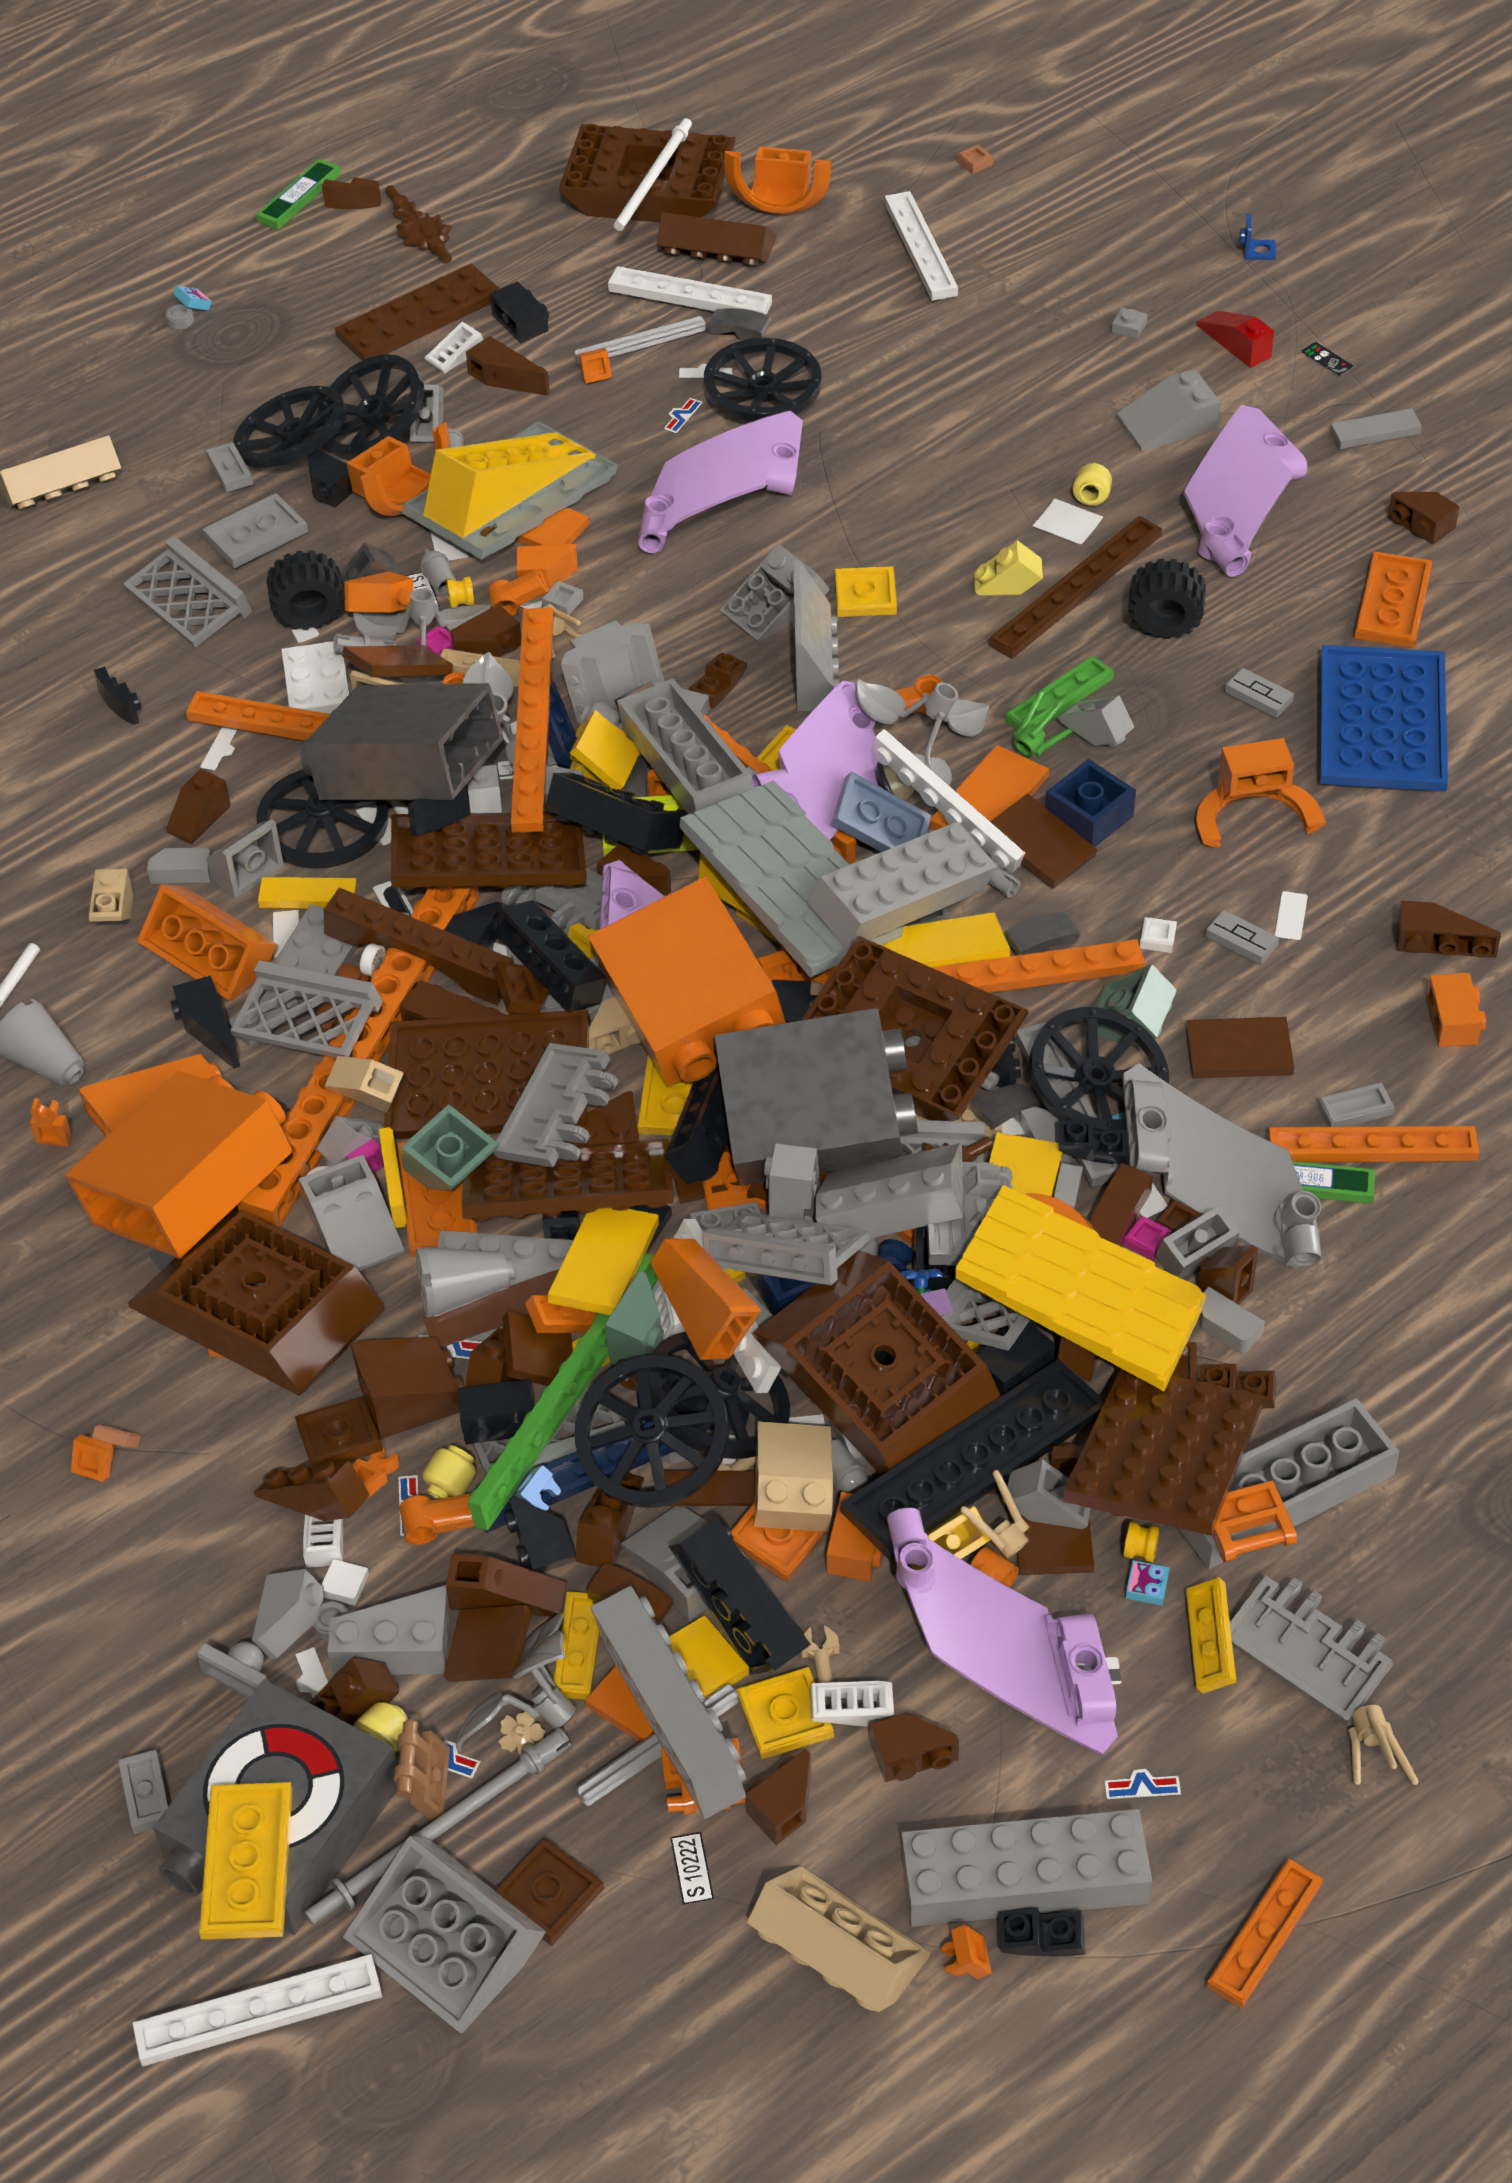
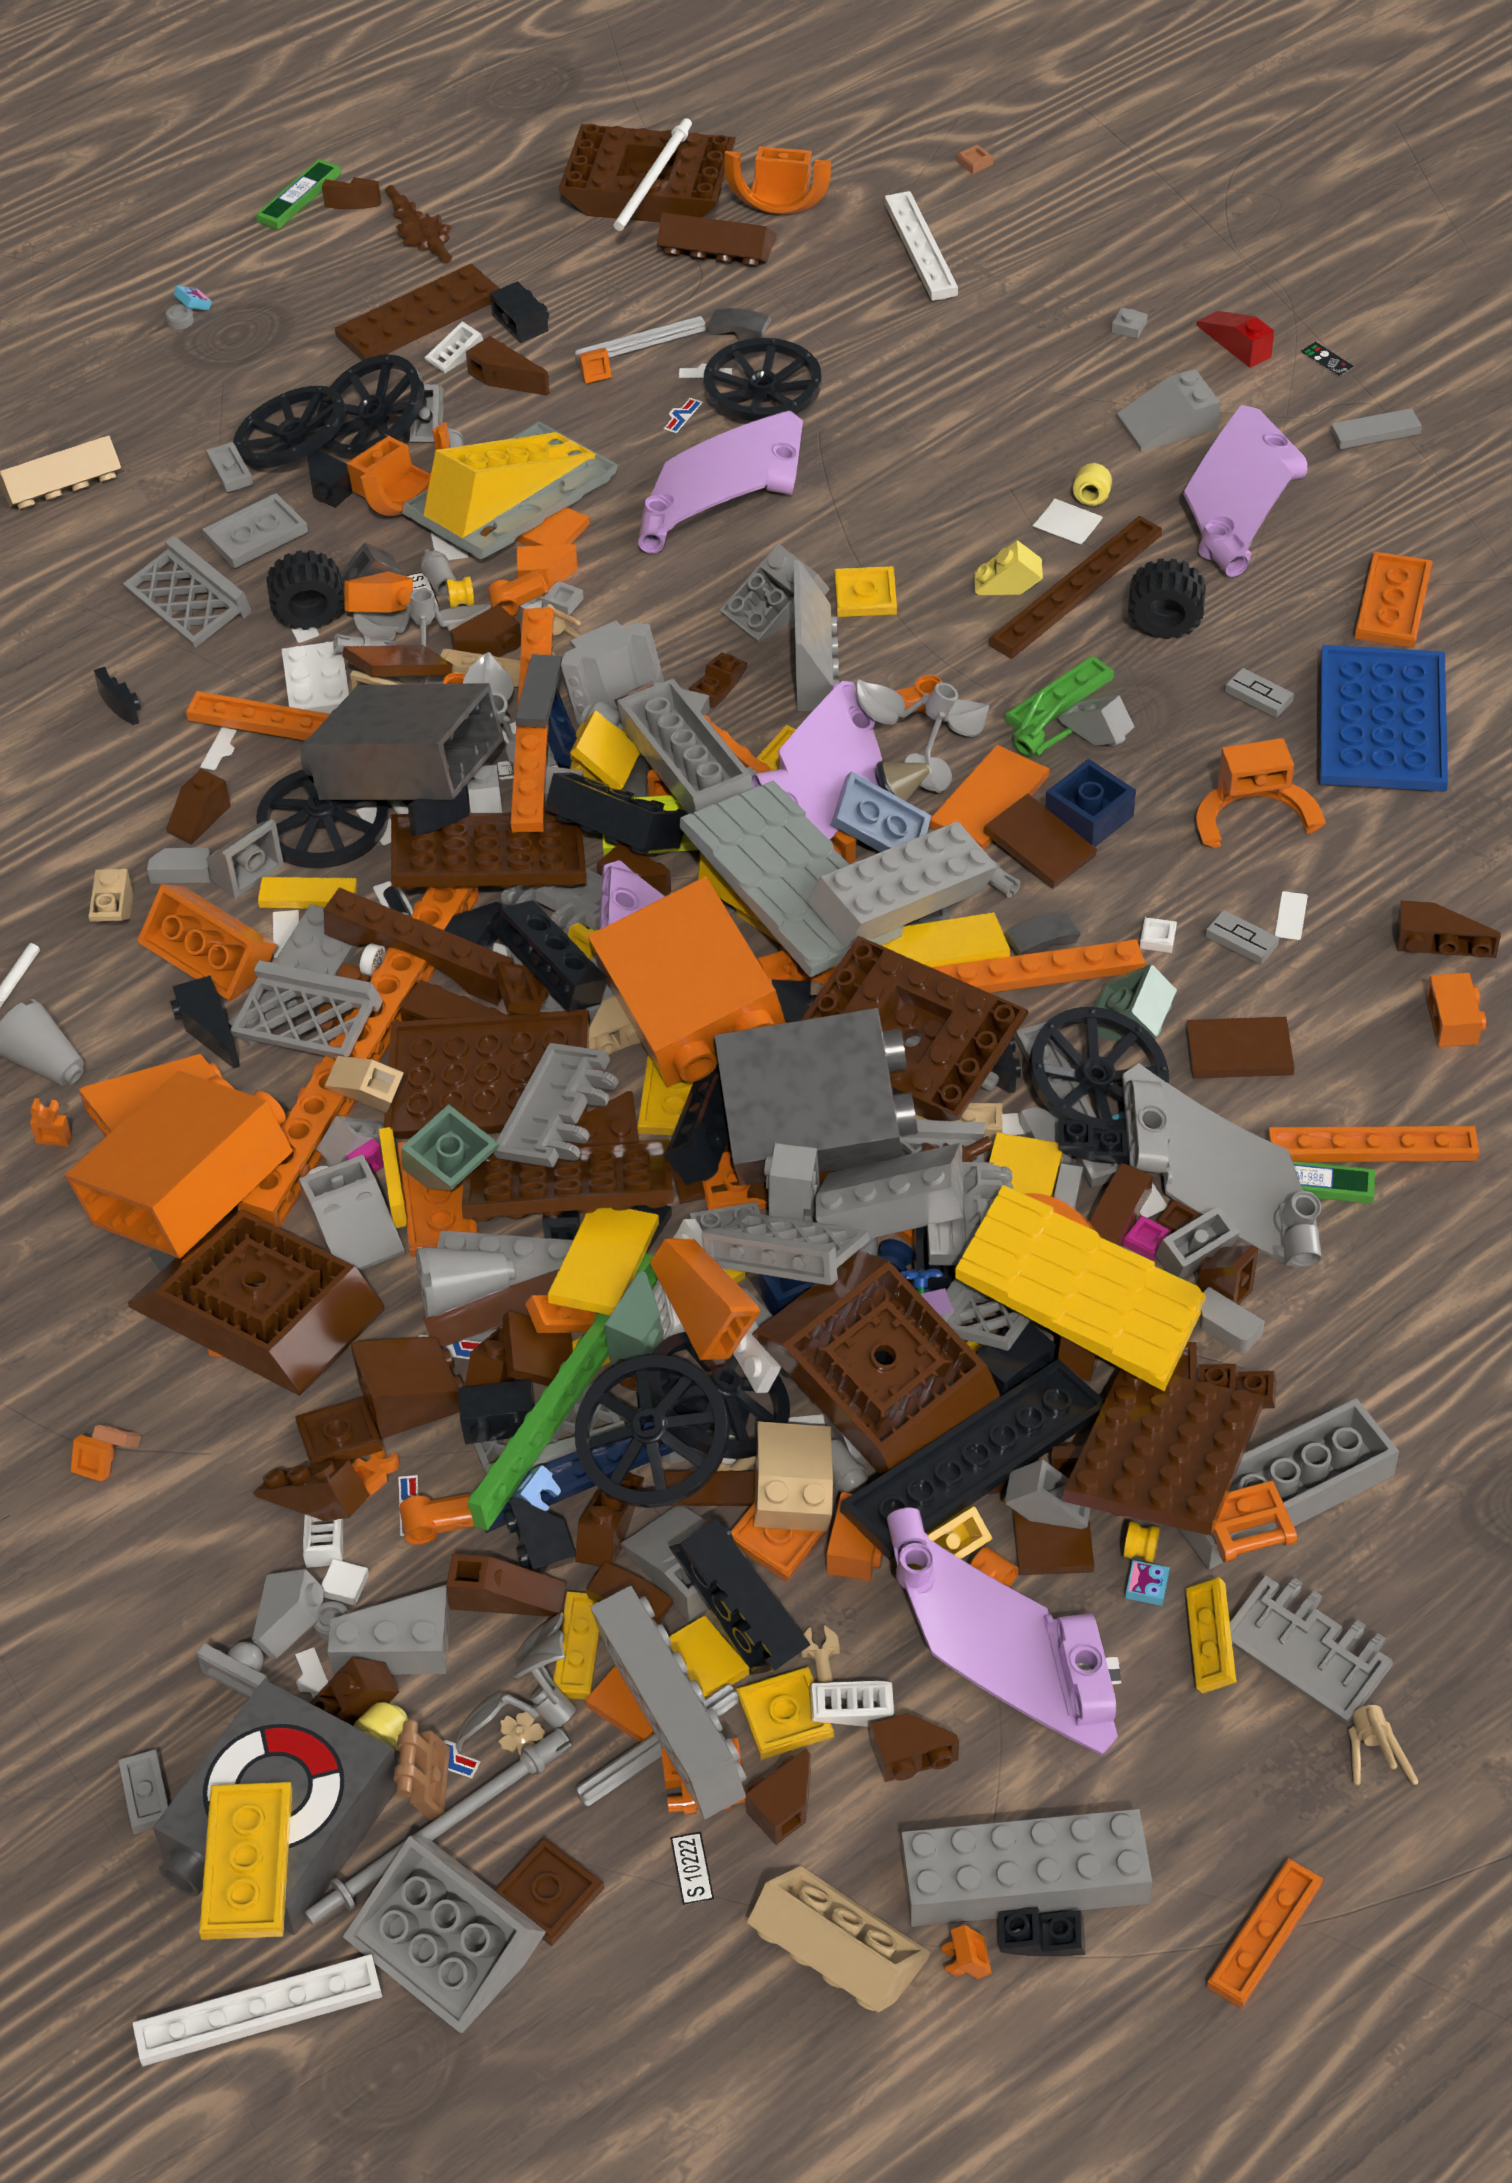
(437, 640): dark pink tile -> none
(449, 1472): light yellow head -> none
(487, 1643): reddish brown tile -> none
(538, 691): none -> dark grey tile
(685, 291): white plate -> none
(946, 800): white plate -> none
(1004, 1103): flat silver slope -> none
(1006, 1537): tan plant -> none
(1142, 1785): sticker -> none
(1251, 244): blue bracket -> none
(1356, 1106): light grey tile -> none
(1424, 514): reddish brown slope -> none

